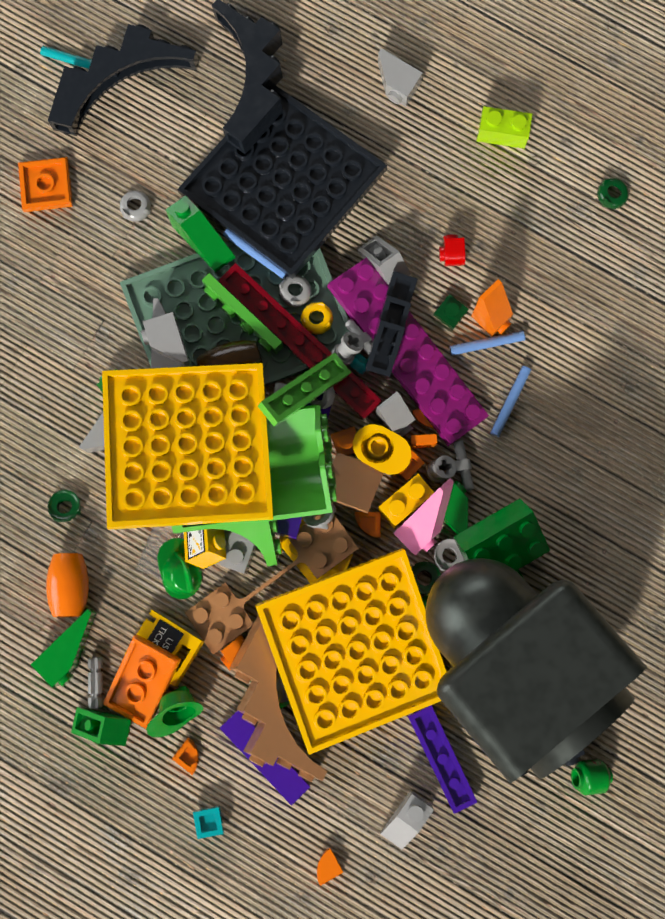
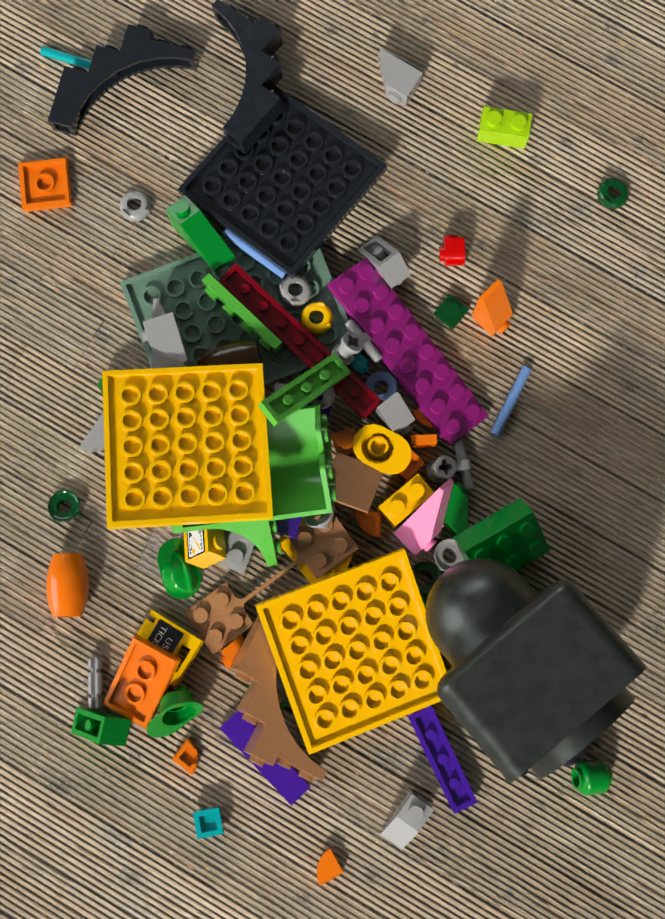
(63, 655): green slope -> none
(382, 376): none -> medium blue piece
(391, 324): black slope -> none
(487, 343): medium blue bar -> none

